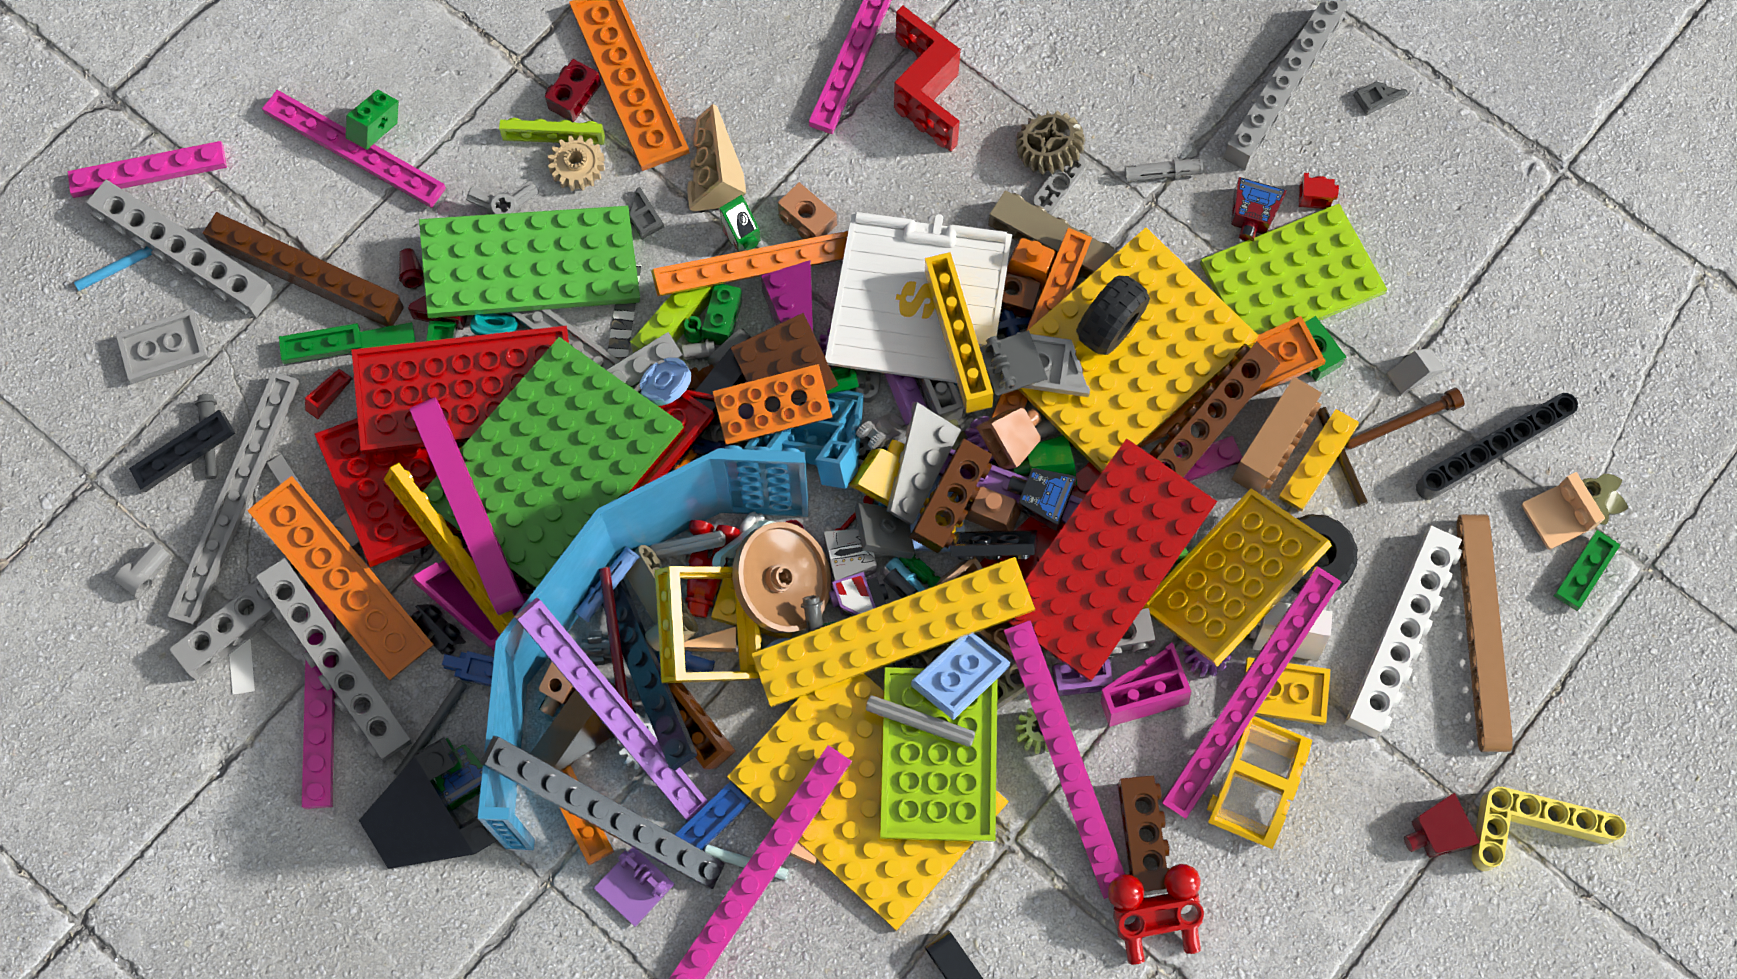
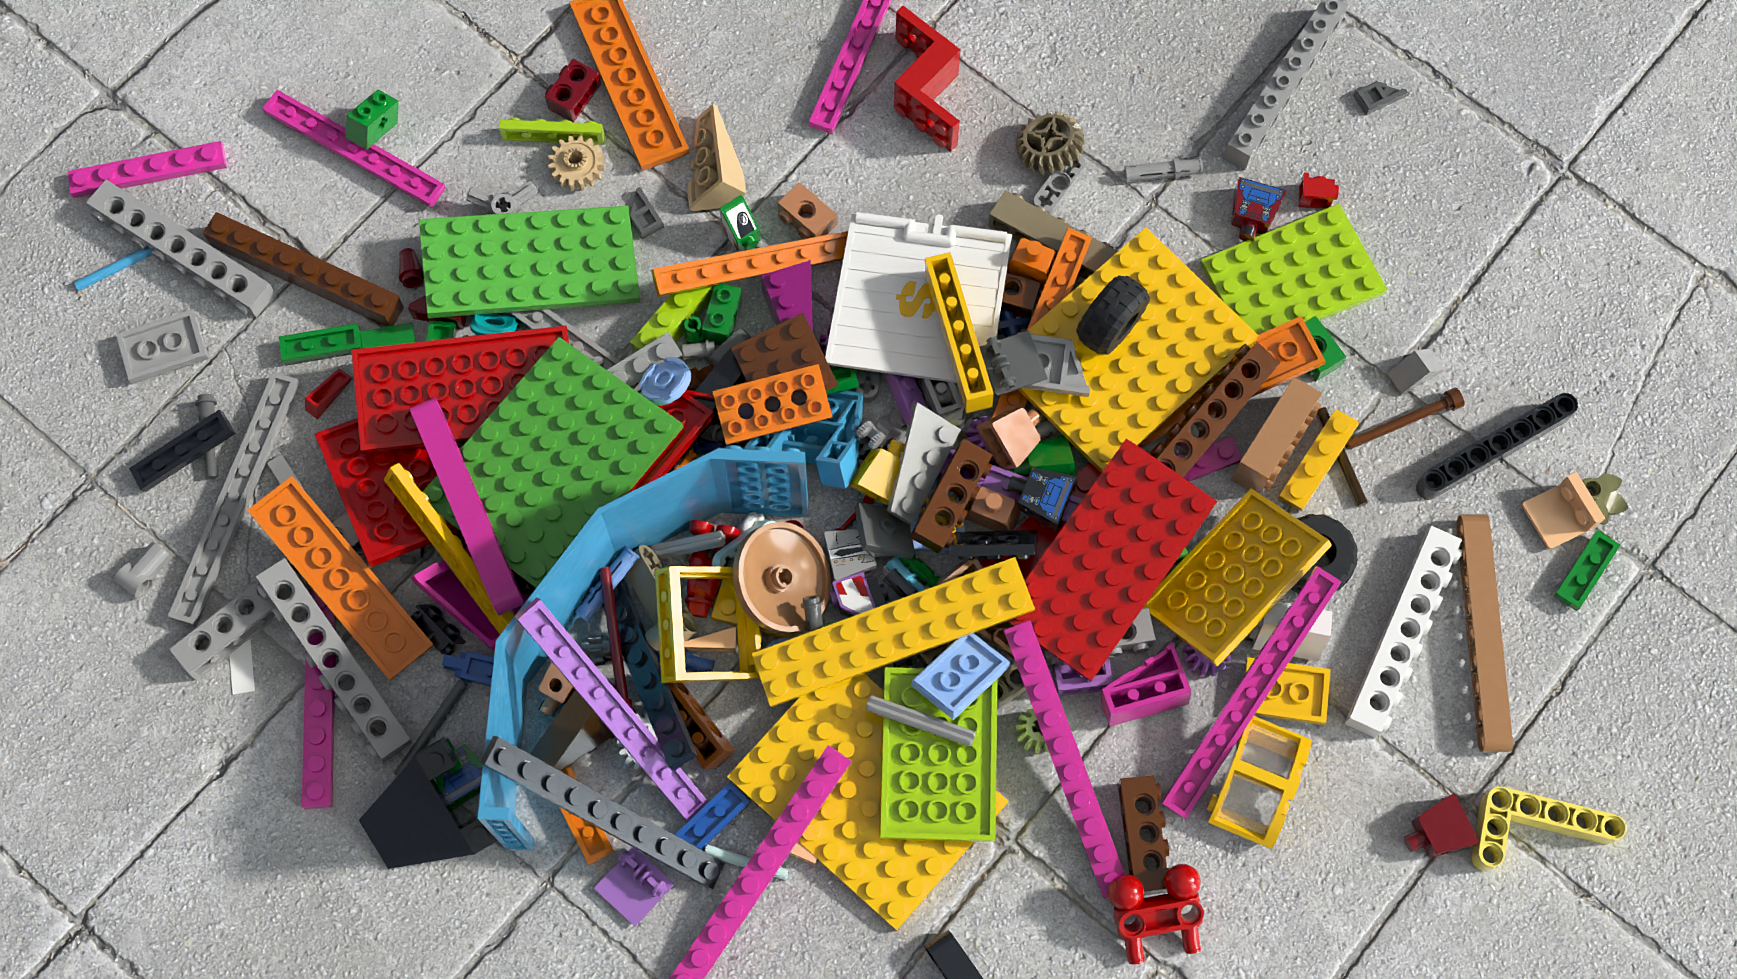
(622, 327): sticker -> none

